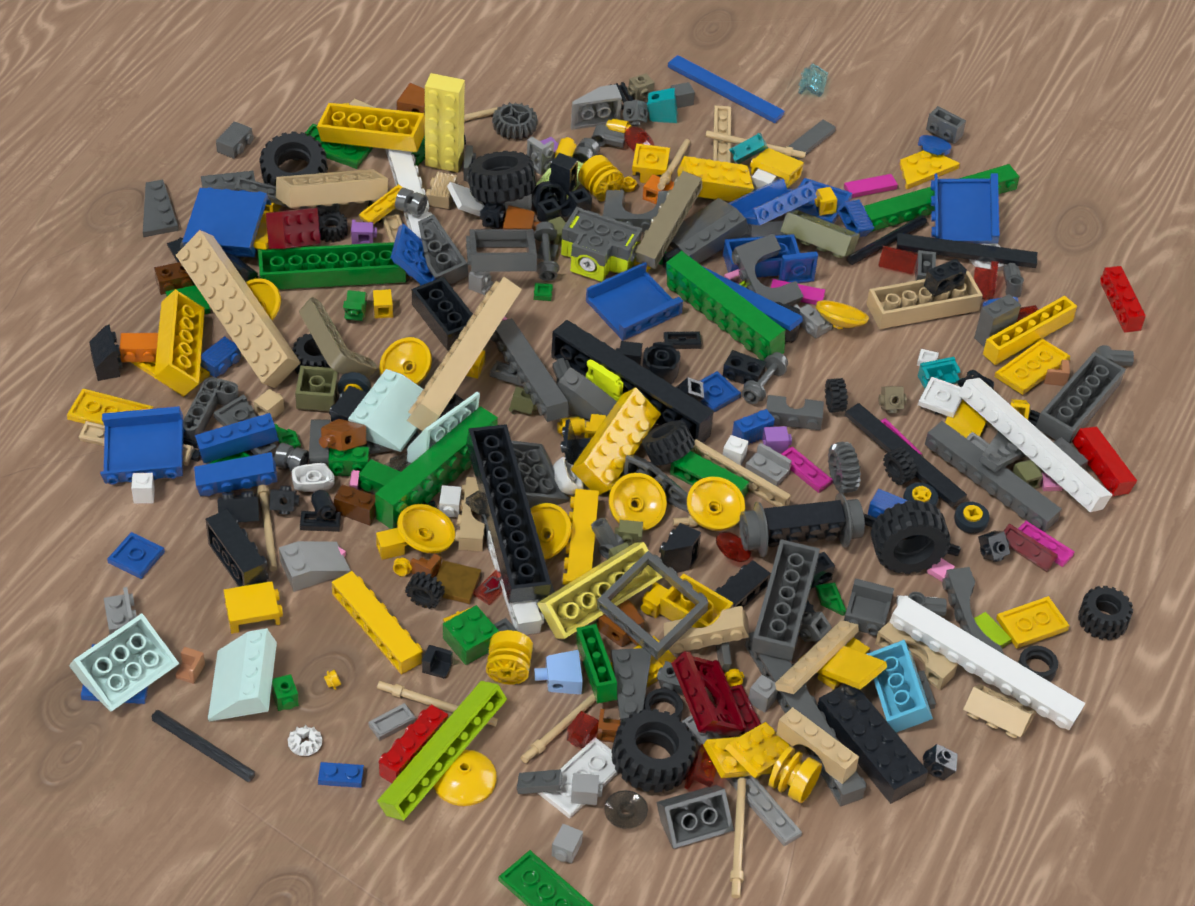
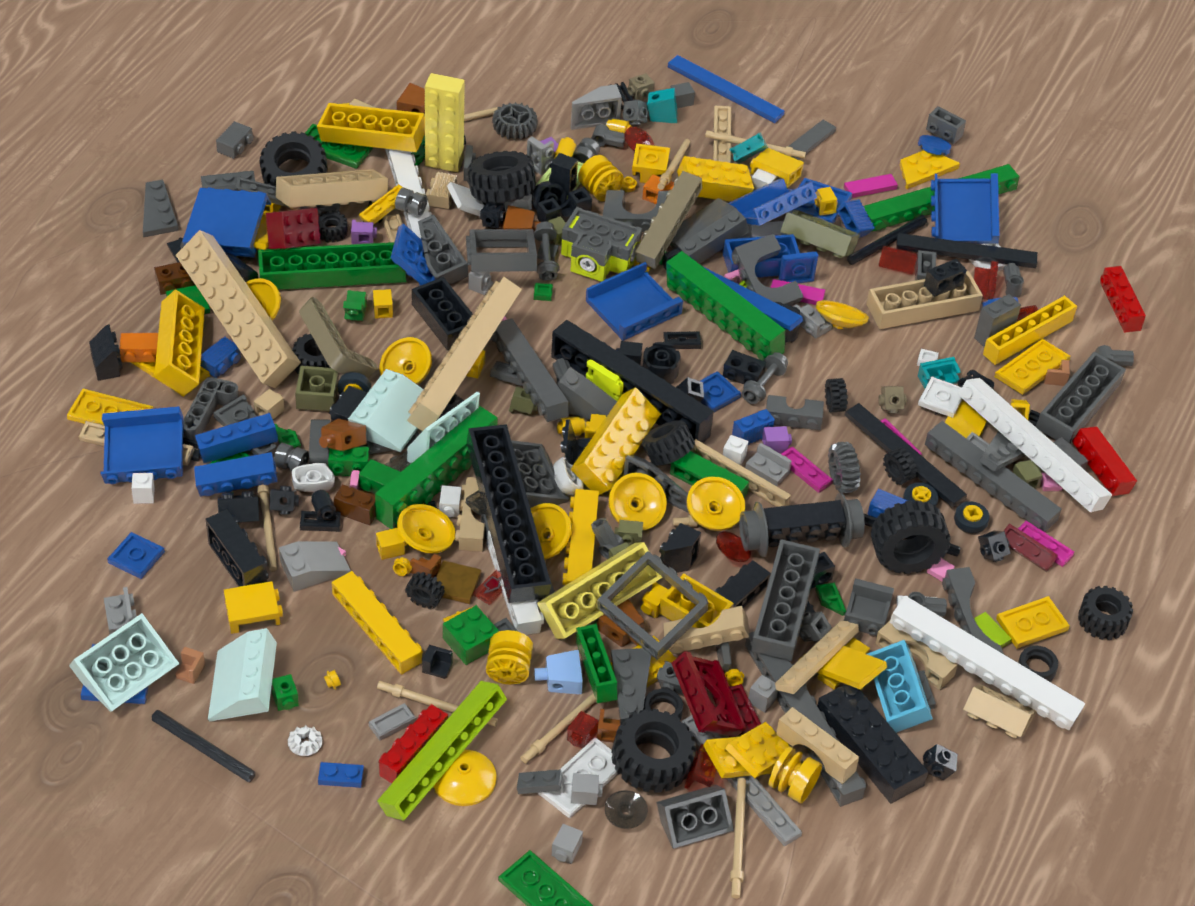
(813, 80): clear light blue bracket -> none

